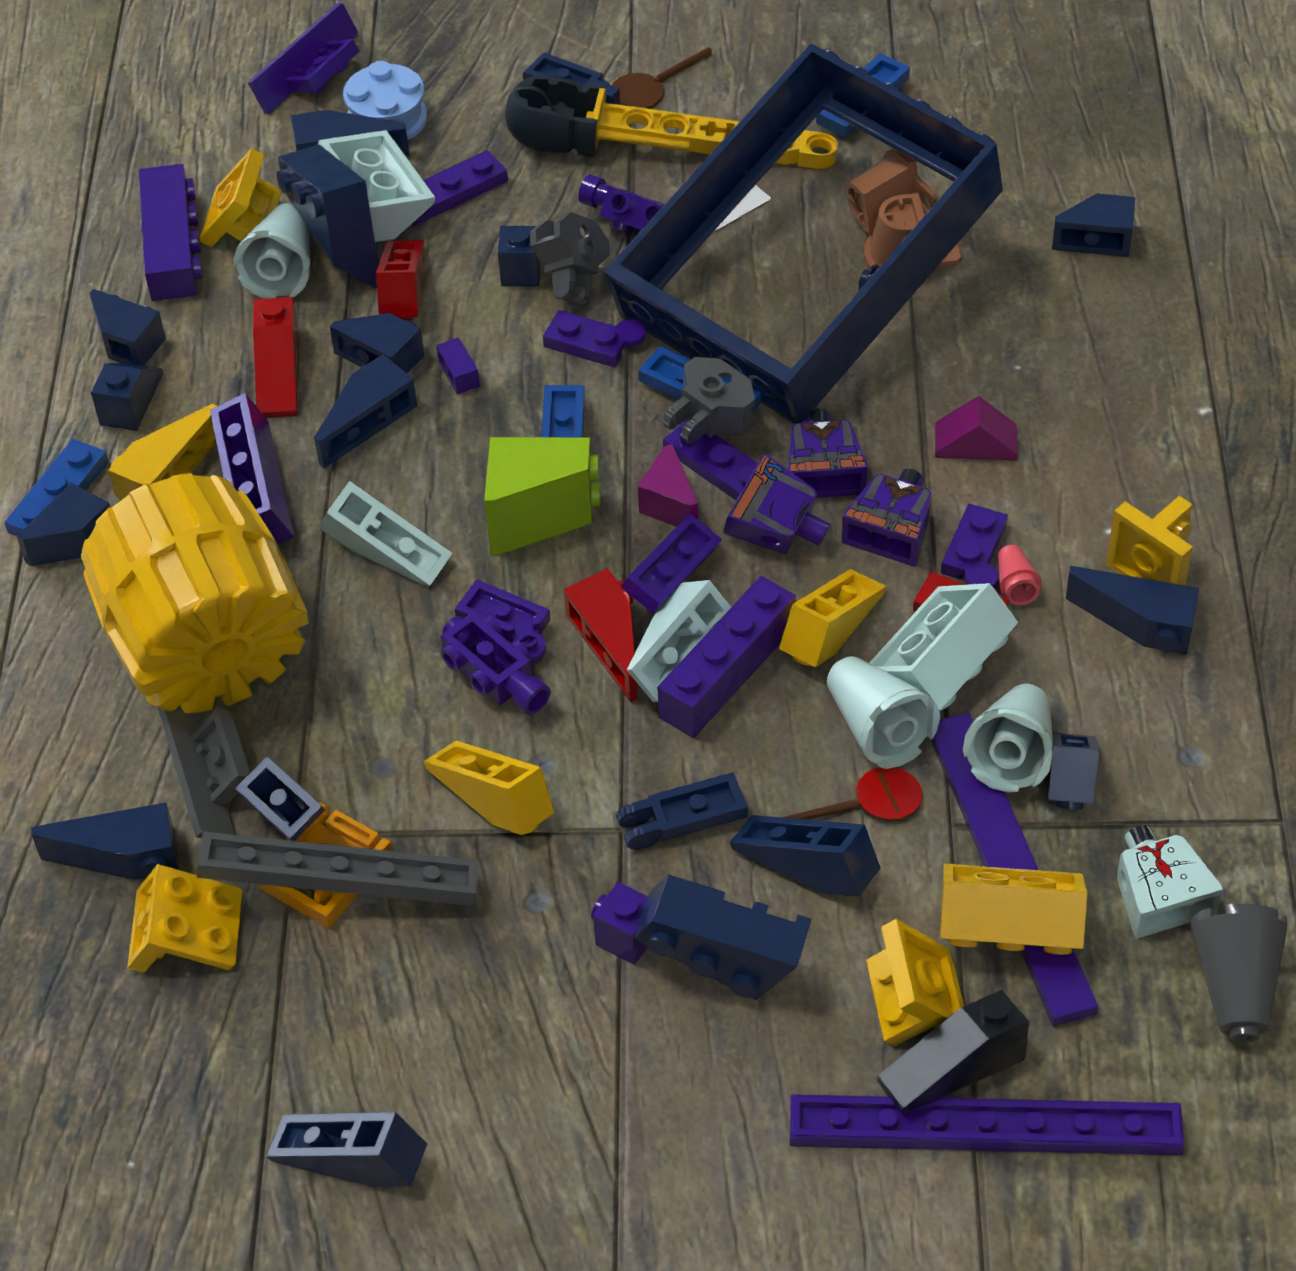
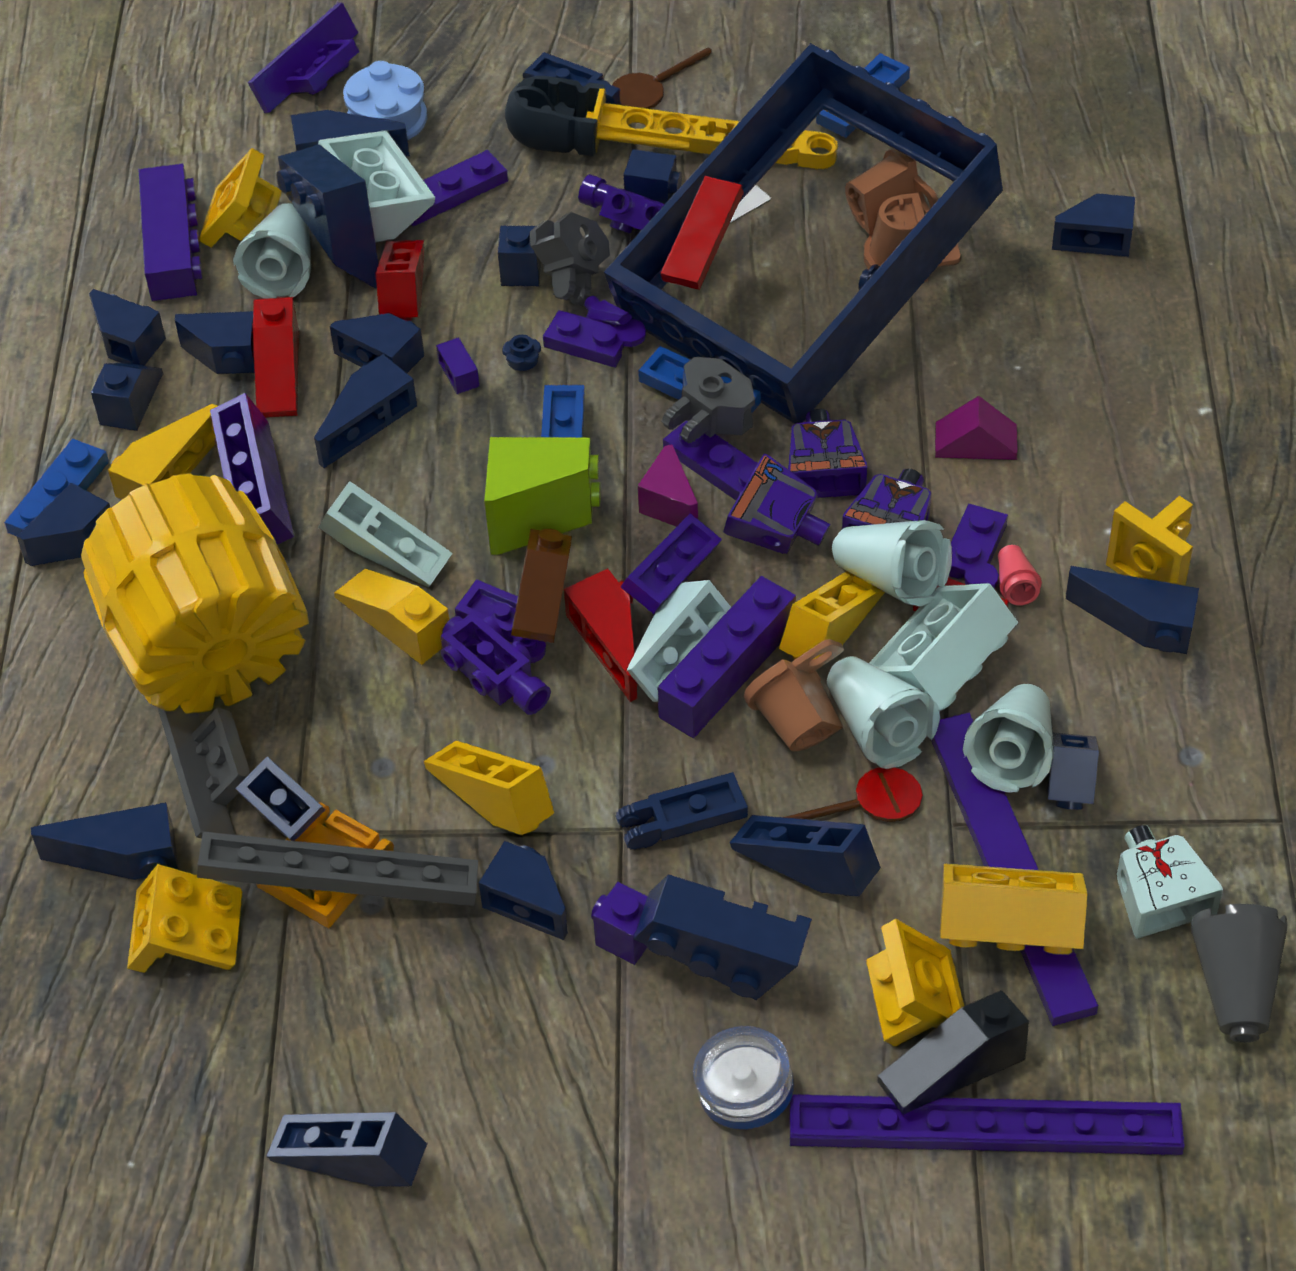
(219, 340): none -> dark blue slope
(397, 611): none -> yellow slope
(522, 352): none -> dark blue plate
(523, 890): none -> dark blue slope
(541, 585): none -> reddish brown slope
(605, 312): none -> dark purple bar
(652, 175): none -> dark blue brick
(702, 232): none -> red tile
(743, 1077): none -> clear piece
(795, 699): none -> nougat container
(897, 558): none -> light aqua cone

